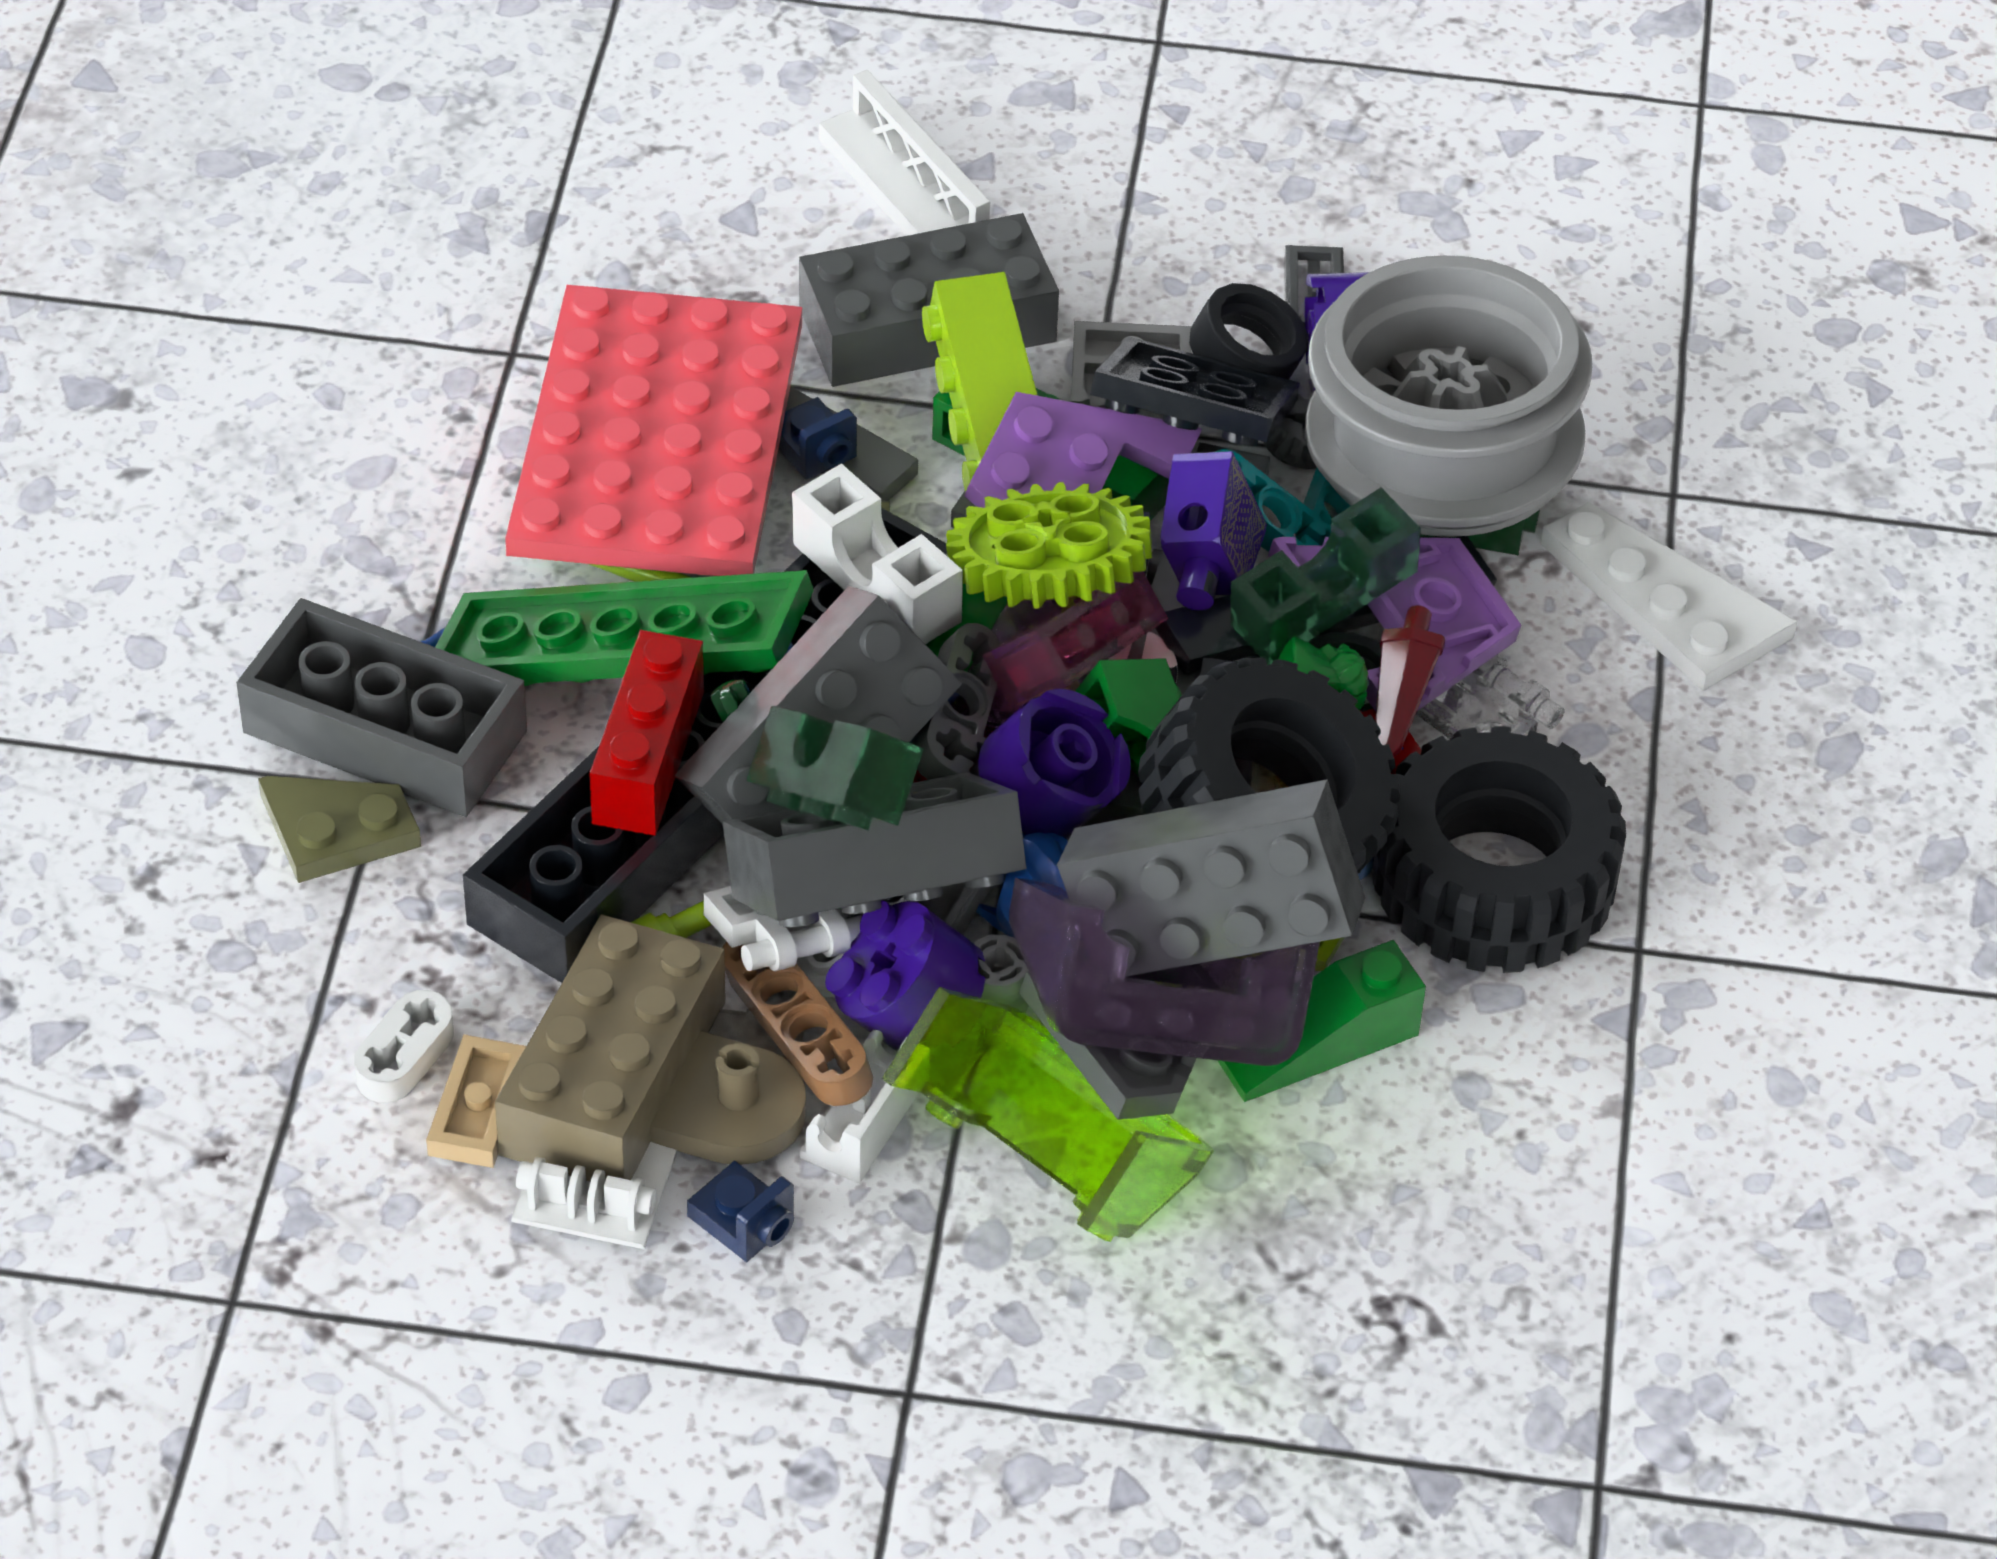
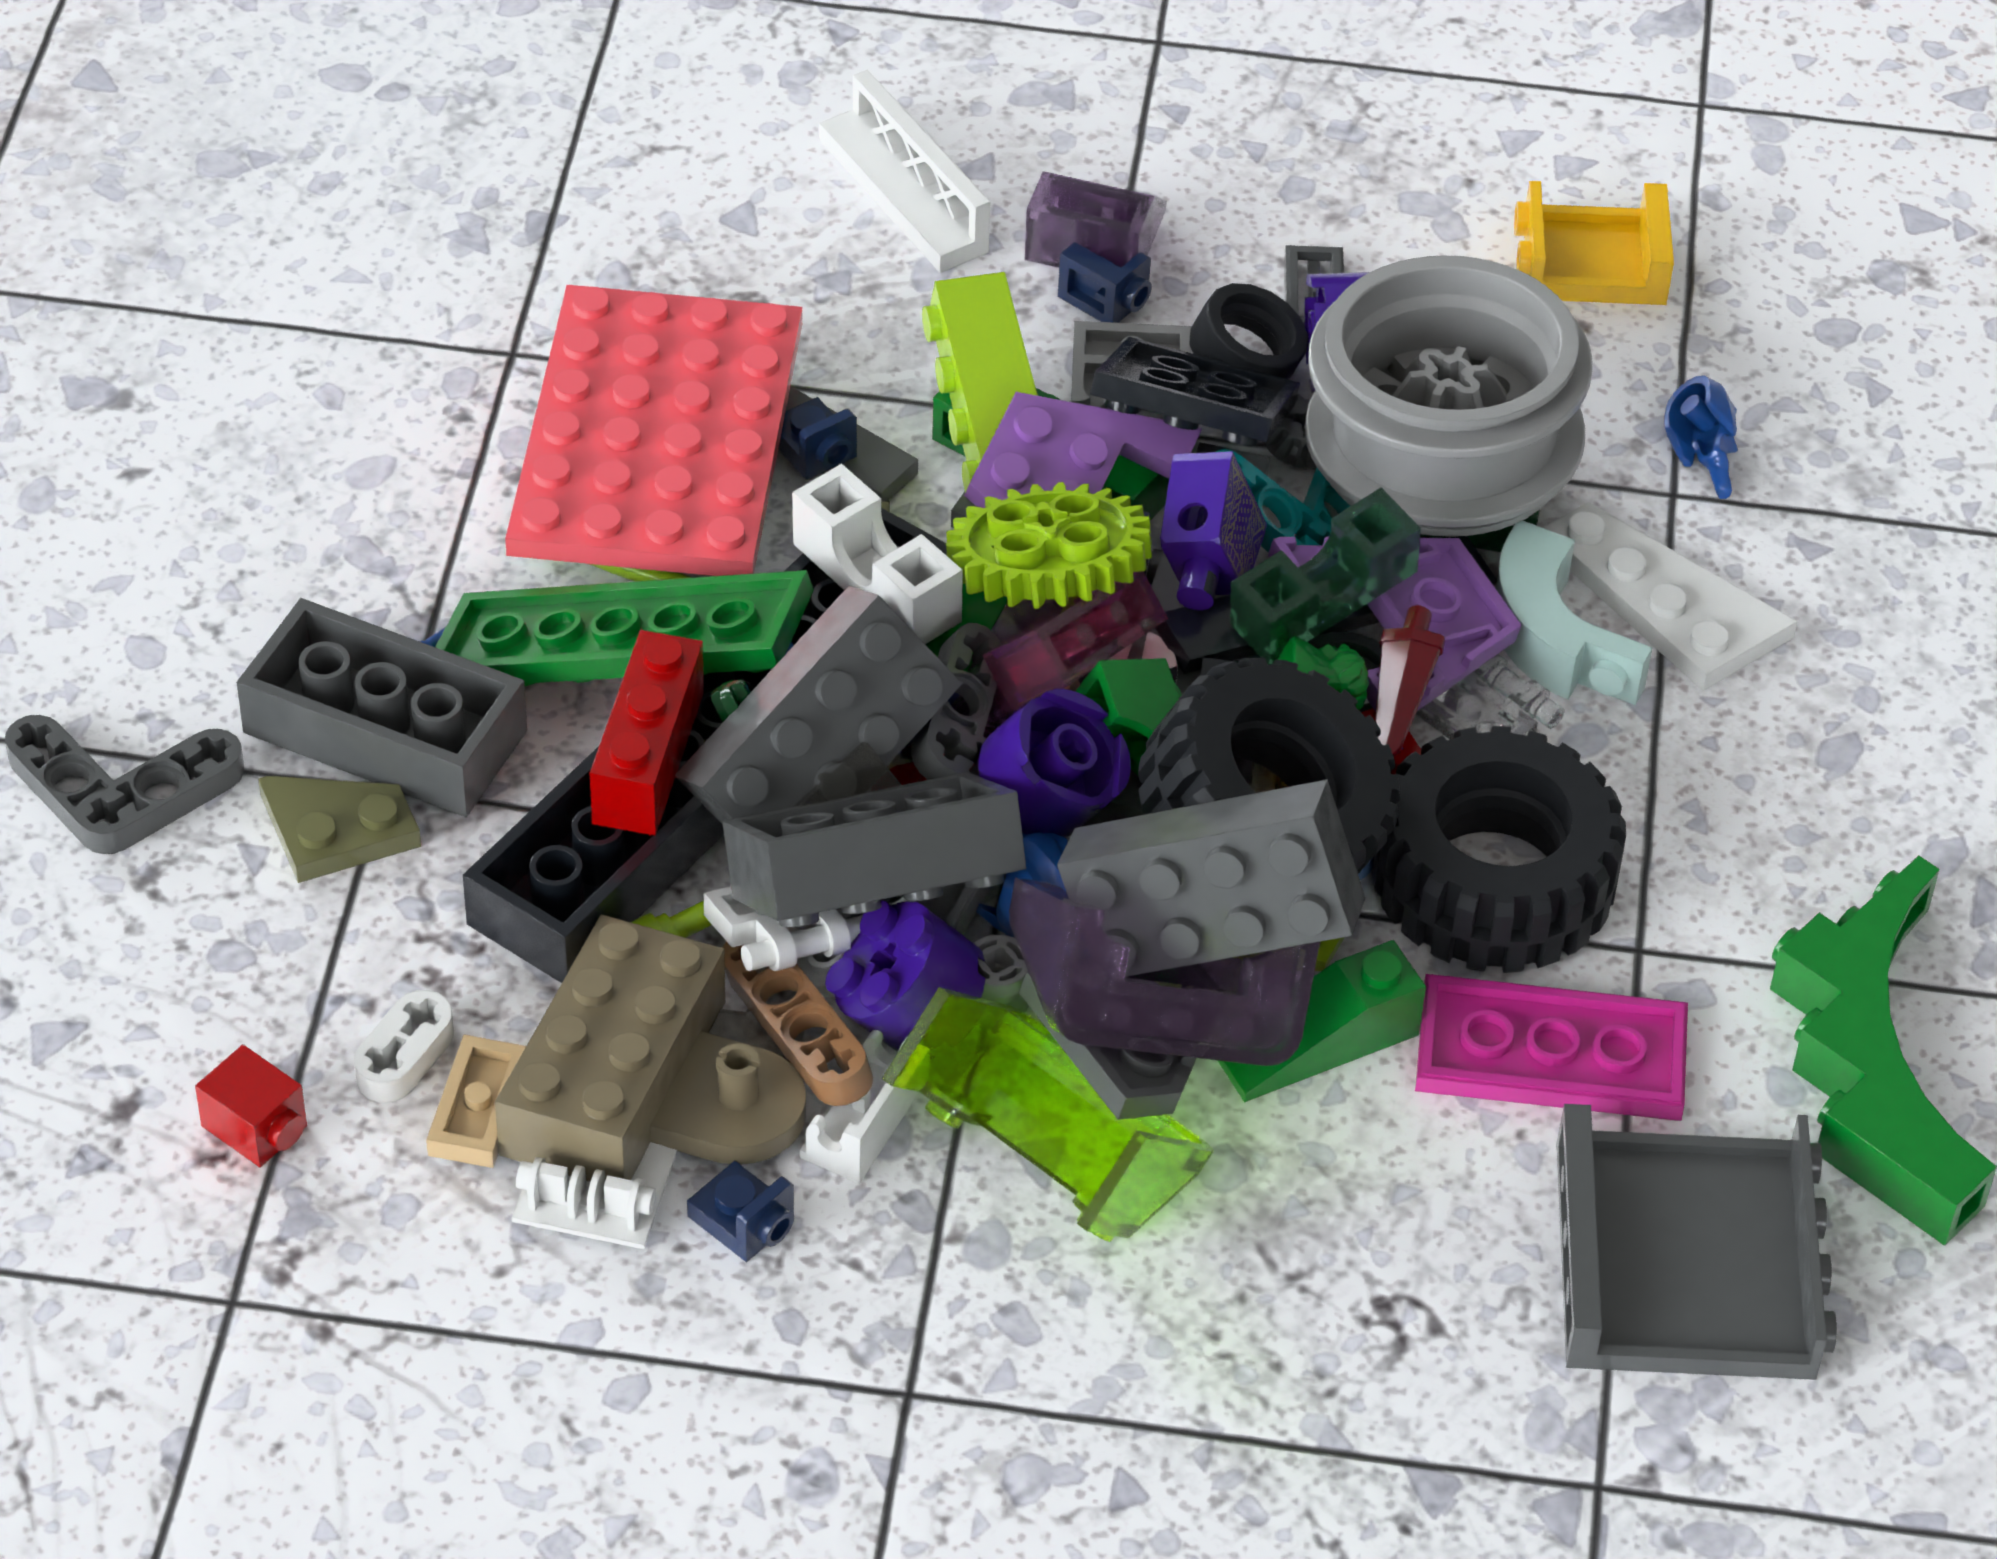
(108, 797): none -> dark grey beam
(251, 1106): none -> red brick
(834, 769): clear green arch -> none
(870, 297): dark grey brick -> none
(1095, 215): none -> clear purple slope
(1101, 286): none -> dark blue bracket
(1552, 1047): none -> dark pink tile
(1553, 641): none -> light aqua arch
(1598, 250): none -> yellow panel
(1692, 1252): none -> dark grey panel
(1703, 422): none -> blue piece
(1877, 1117): none -> green arch

